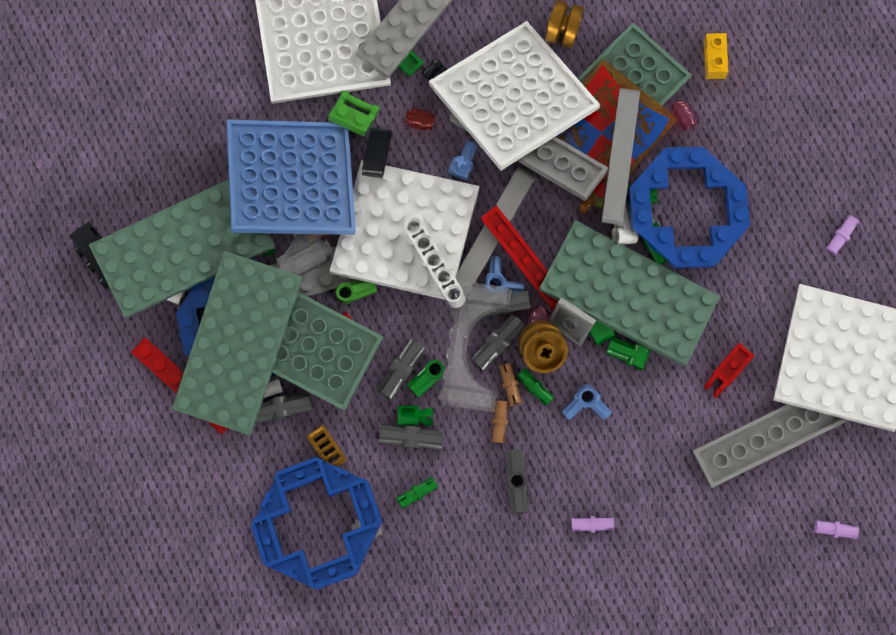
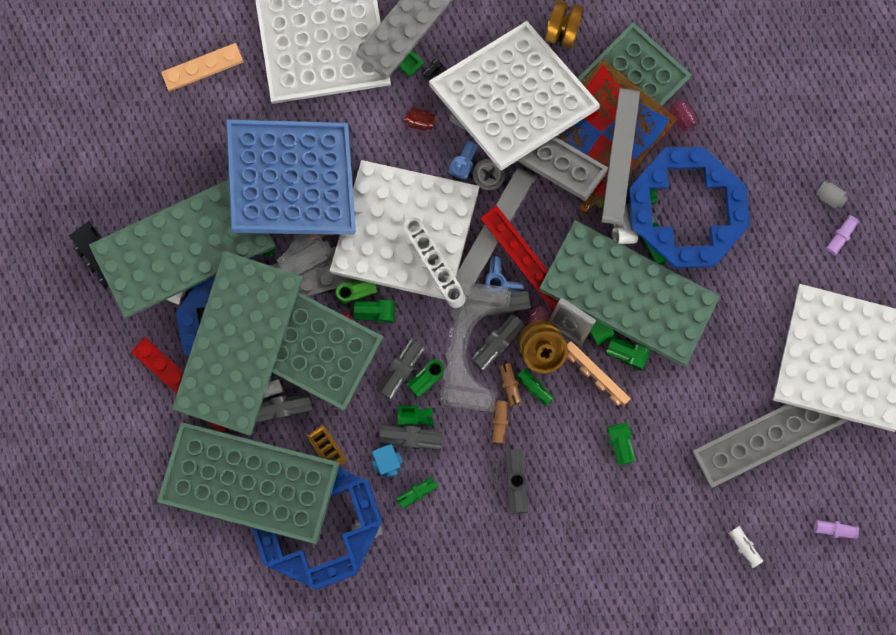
(202, 67): none -> light nougat plate
(248, 483): none -> sand green plate
(352, 118): bright green plate -> none
(375, 311): none -> green piece
(376, 153): black beam -> none
(387, 461): none -> dark azure brick
(479, 176): none -> light grey gear
(592, 524): lavender pin -> none
(594, 403): medium blue axle -> none
(603, 382): none -> light nougat plate
(622, 446): none -> green piece
(716, 56): yellow brick -> none
(730, 368): red hinge -> none
(746, 547): none -> white pin
(832, 195): none -> light grey brick

